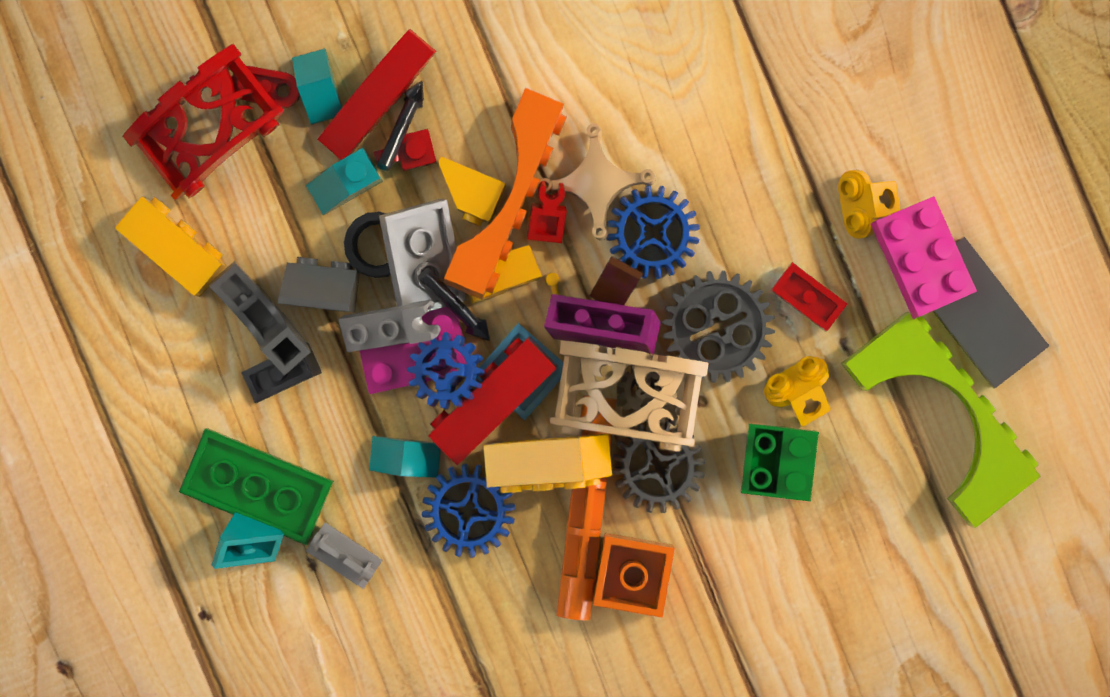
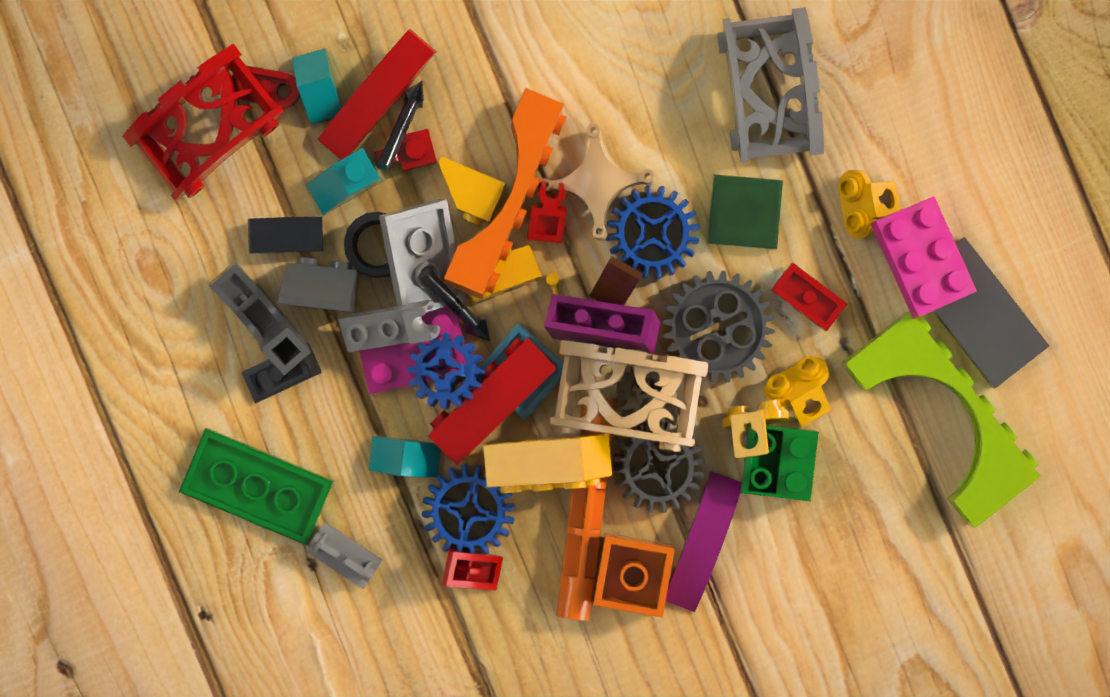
(171, 245): yellow brick -> none
(246, 543): teal slope -> none
(285, 234): none -> black slope
(472, 570): none -> red slope
(703, 541): none -> magenta slope
(739, 418): none -> yellow bracket
(745, 212): none -> clear green tile
(797, 42): none -> light grey fence

